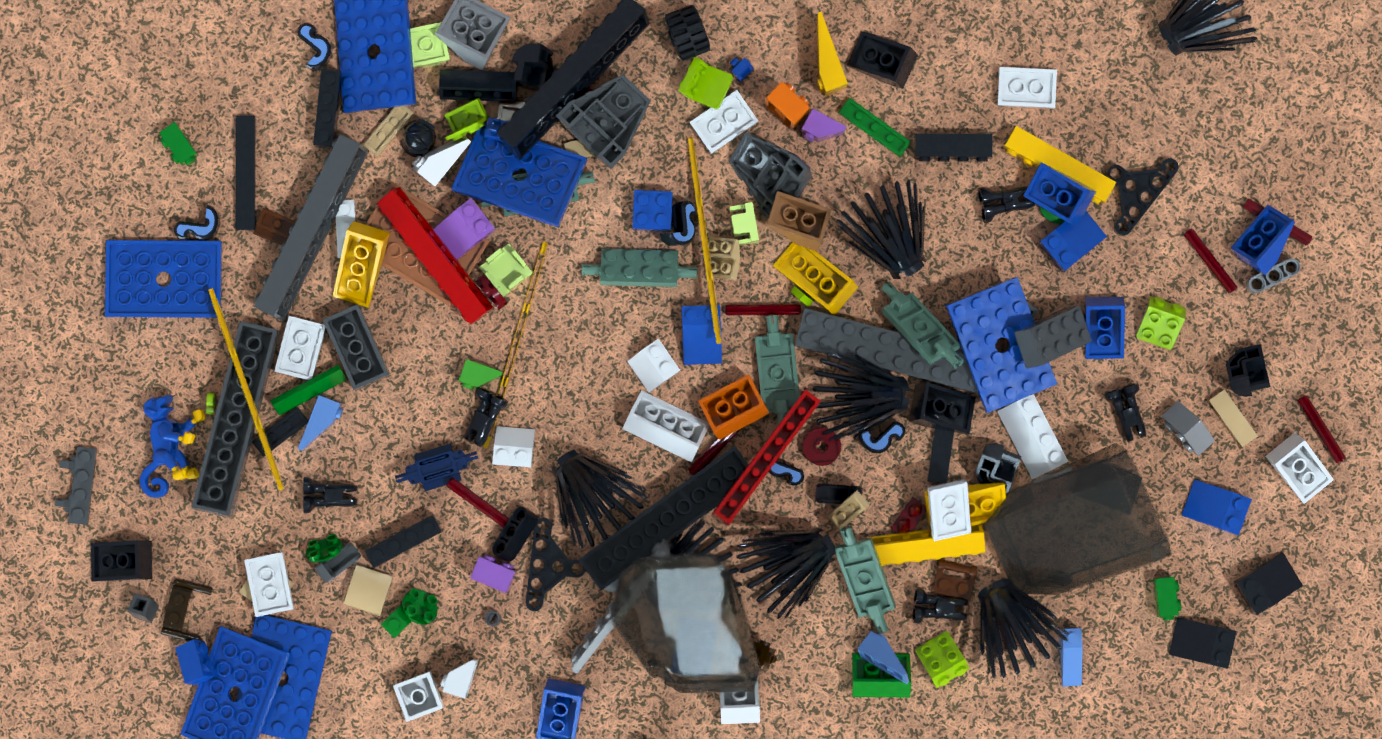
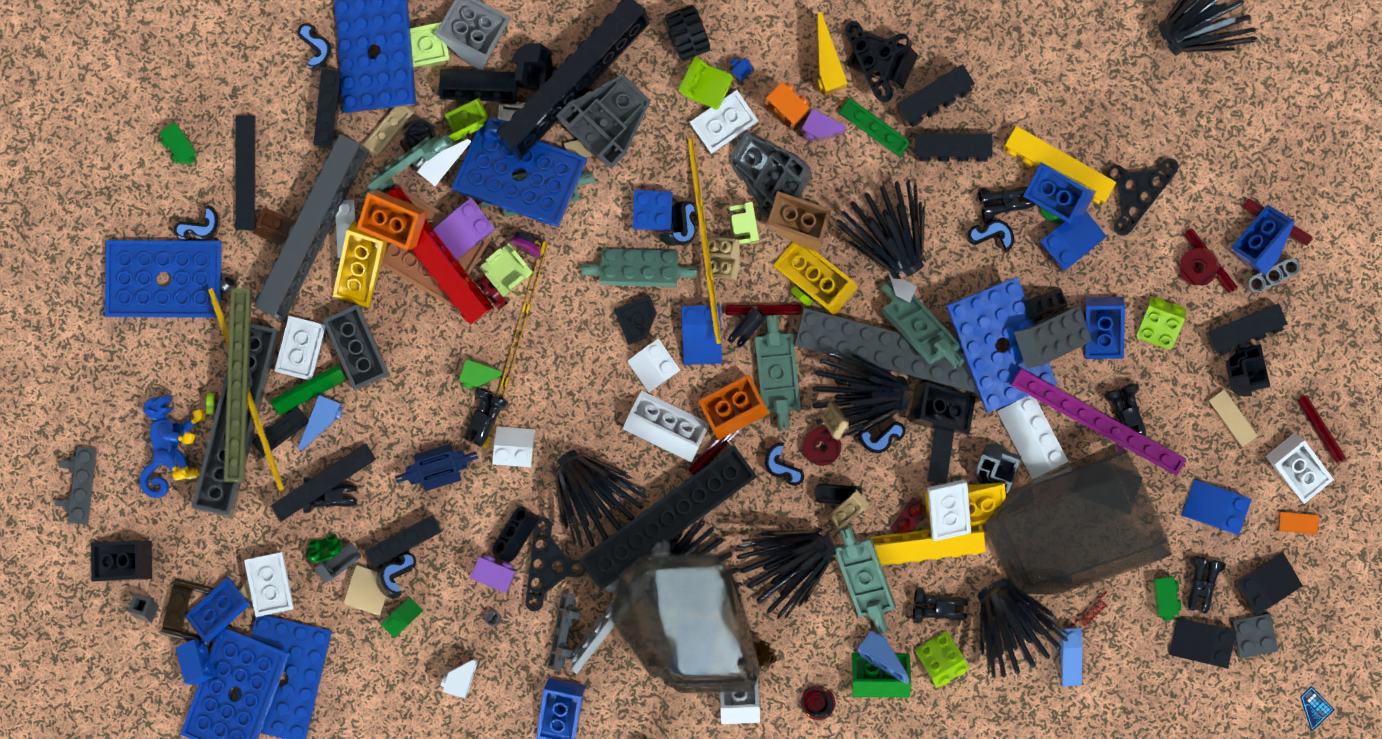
(217, 610): none -> blue plate
(227, 283): none -> flat silver hinge
(237, 385): none -> olive plate
(322, 482): none -> black tile
(391, 570): none -> black animal
(392, 219): none -> orange brick
(418, 696): white brick -> none
(420, 606): green dish -> none
(427, 148): none -> sand green plate
(477, 502): dark red axle -> none
(527, 244): none -> magenta piece
(560, 639): none -> dark grey hinge
(636, 319): none -> black plate
(747, 326): none -> black piece
(766, 457): red brick -> none
(818, 702): none -> dark red piece
(834, 420): none -> tan tile
(880, 64): none -> black beam
(903, 288): none -> white sticker
(935, 95): none -> black brick
(951, 585): reddish brown plate -> none
(992, 229): none -> animal
(1027, 87): white plate -> none
(1045, 303): none -> black tile
(1096, 613): none -> red piece
(1098, 421): none -> magenta plate
(1187, 428): light grey brick -> none
(1199, 277): none -> dark red plate
(1201, 587): none -> black piece
(1247, 328): none -> black brick
(1255, 635): none -> dark grey plate
(1298, 523): none -> orange tile
(1315, 707): none -> dark blue sticker

